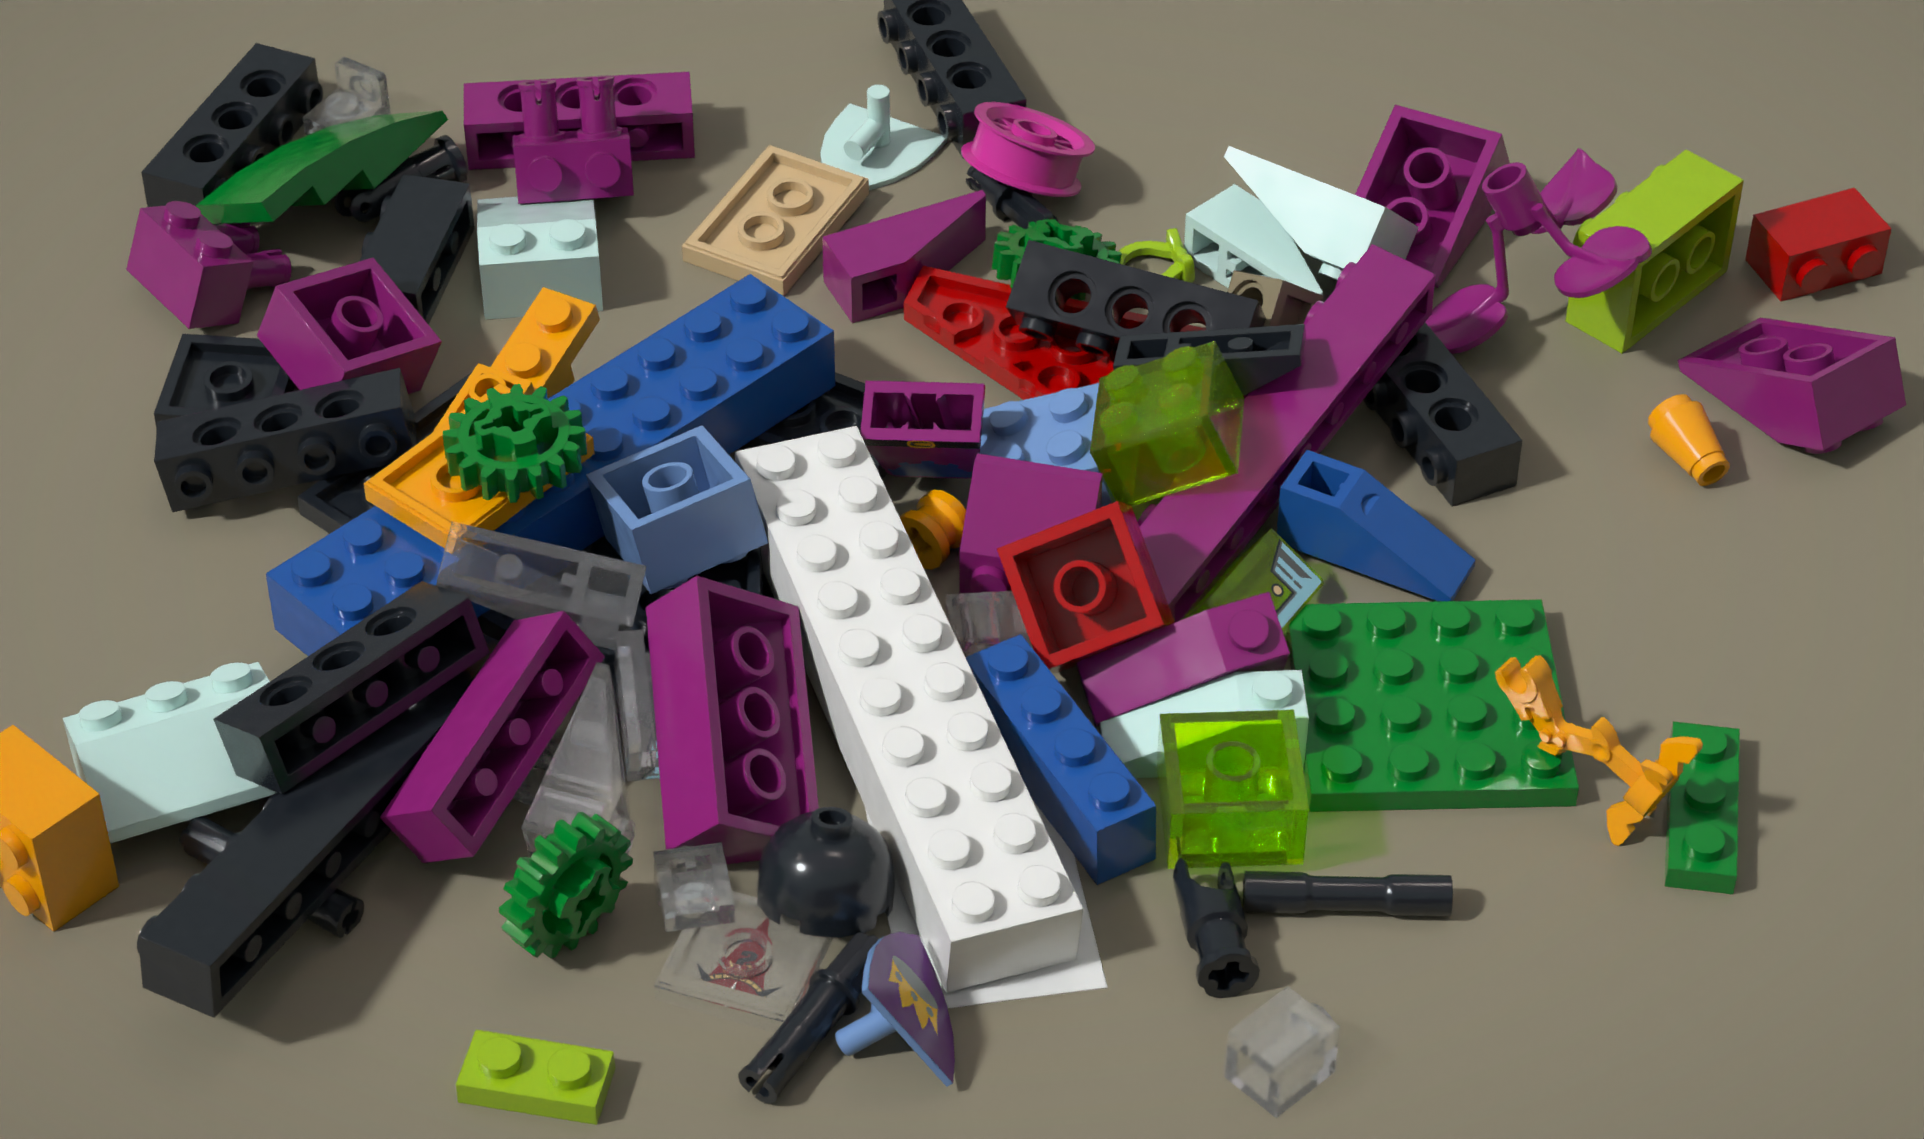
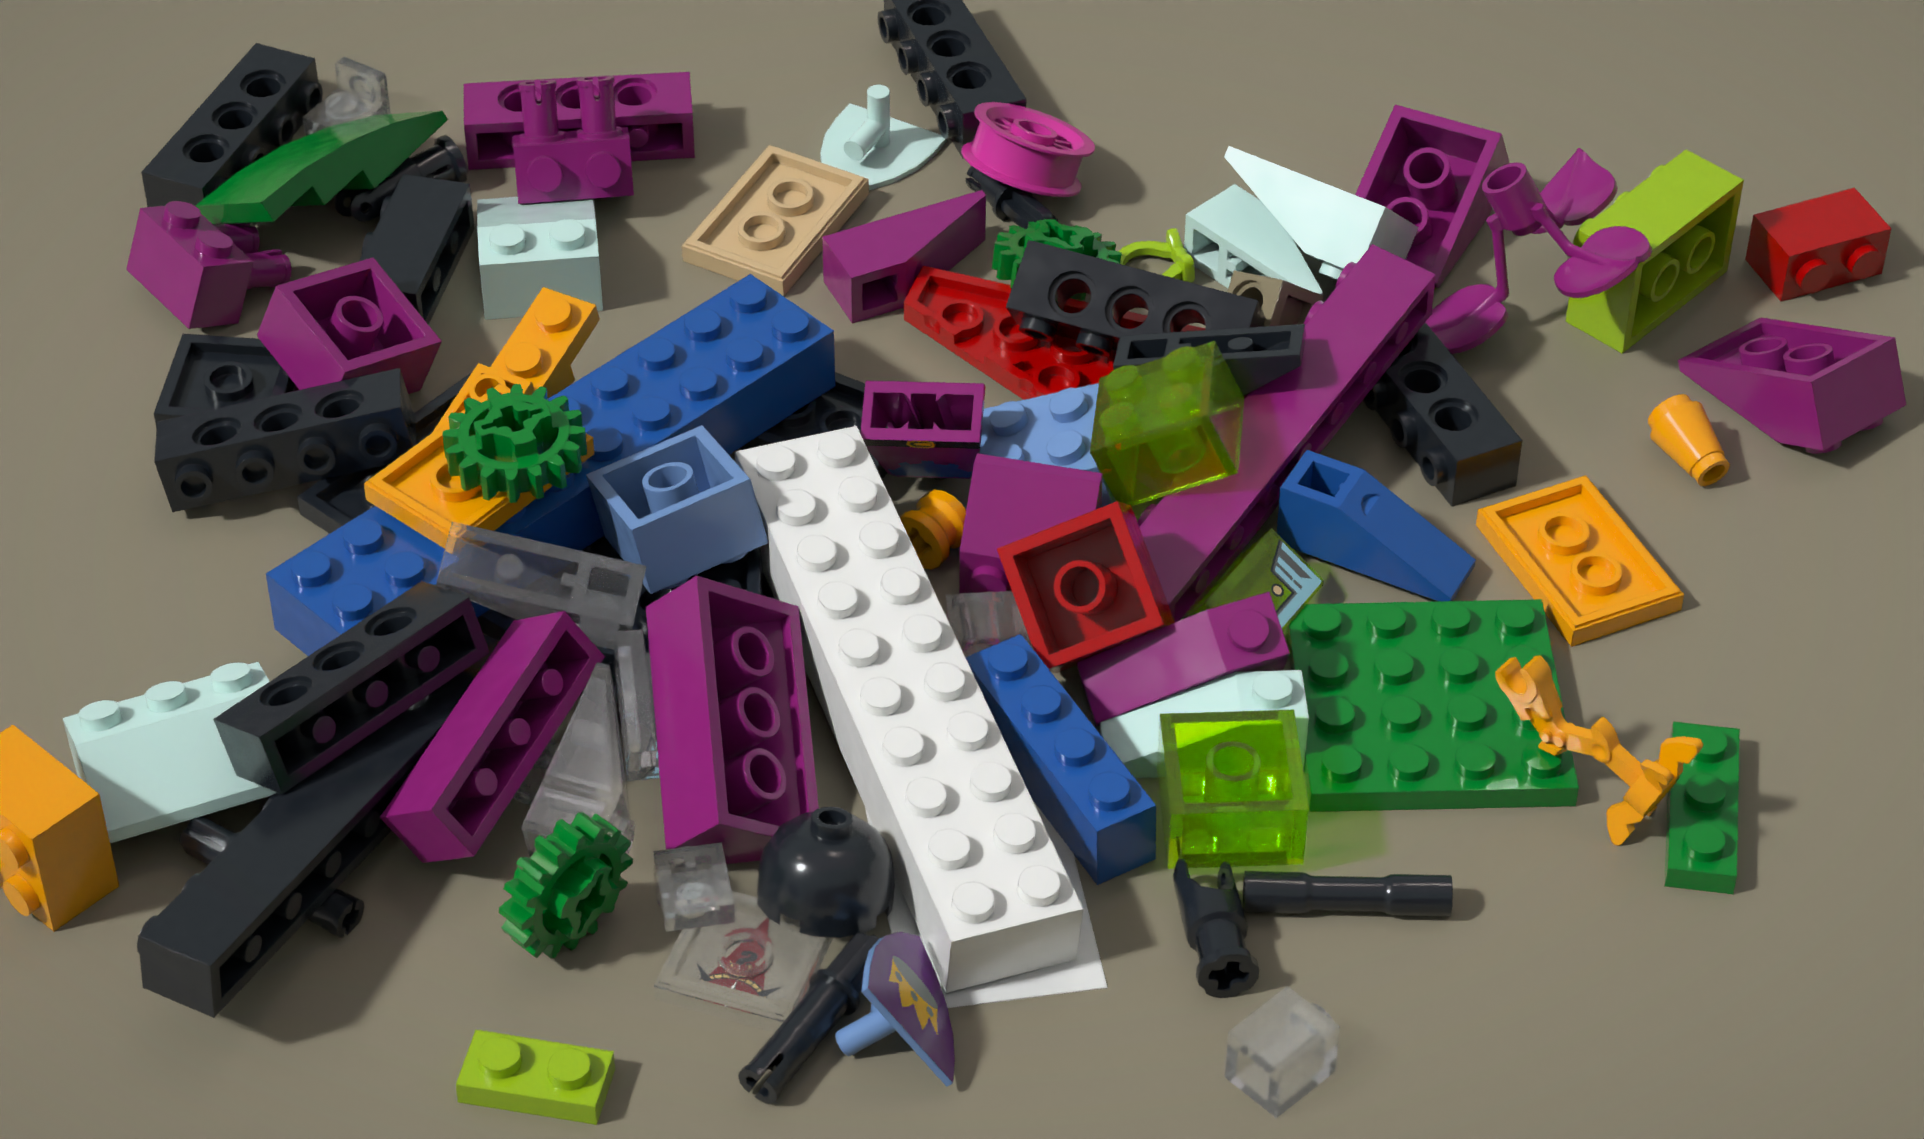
(1579, 560): none -> light orange tile

